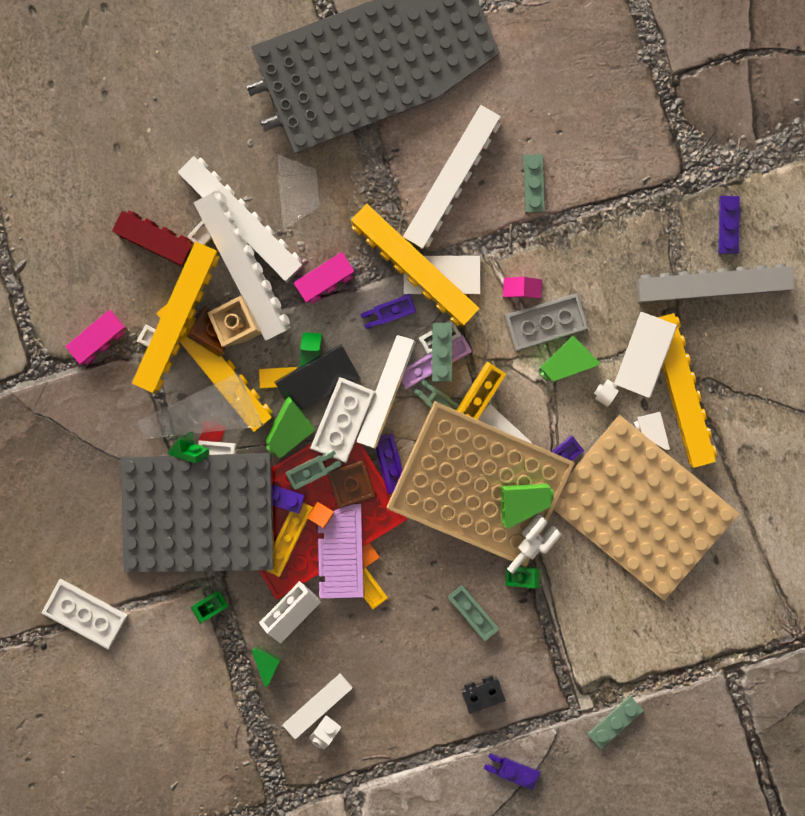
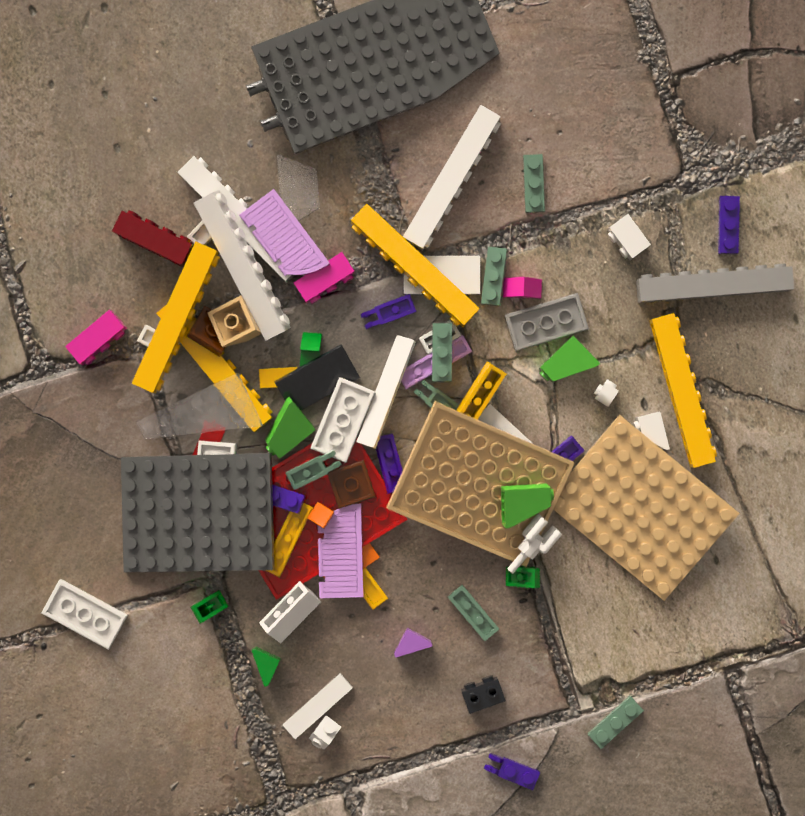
(188, 450): green slope -> none
(283, 236): none -> lavender piece
(411, 643): none -> medium lavender slope
(494, 276): none -> sand green plate
(628, 237): none -> white brick
(645, 354): white tile -> none

